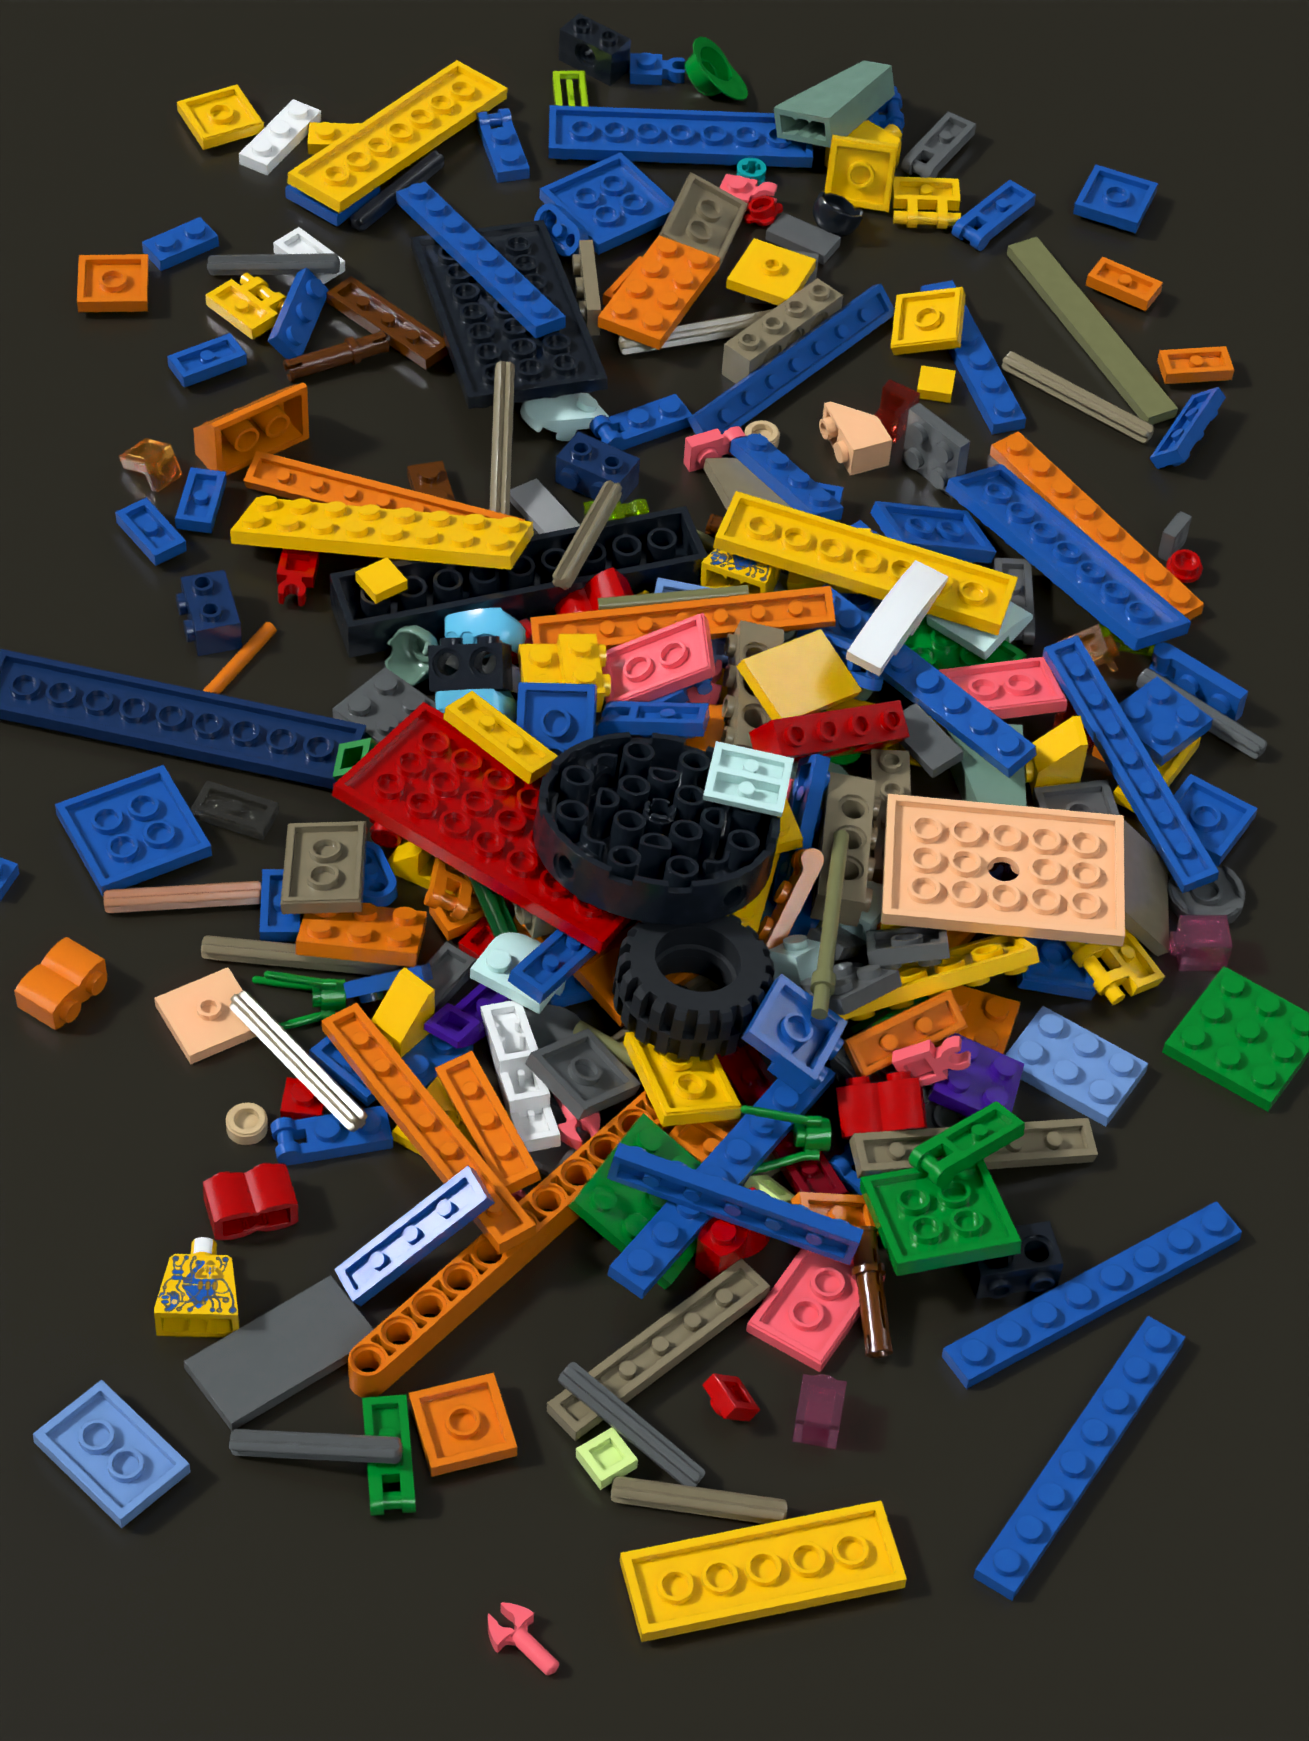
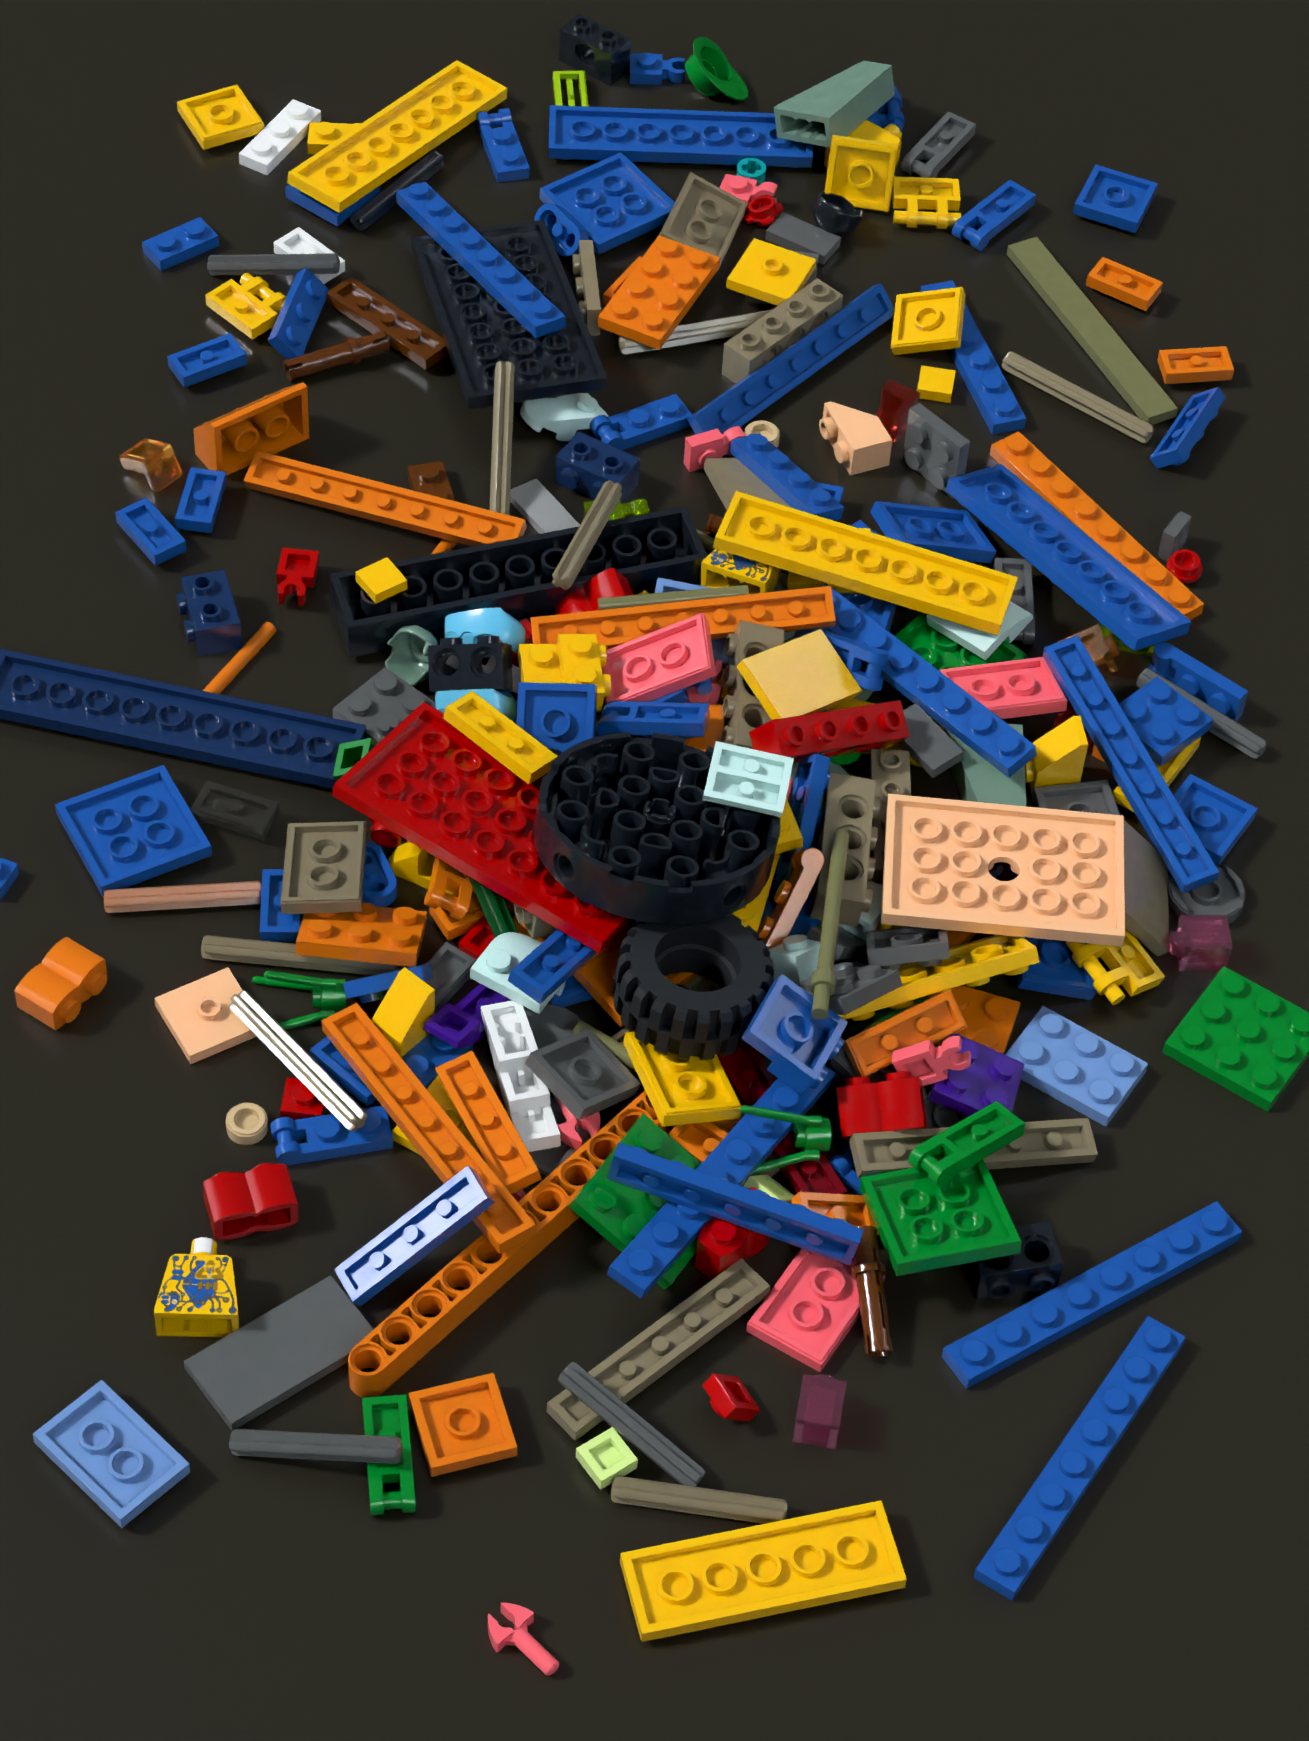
(113, 283): orange plate -> none
(383, 532): yellow plate -> none
(896, 617): white slope -> none

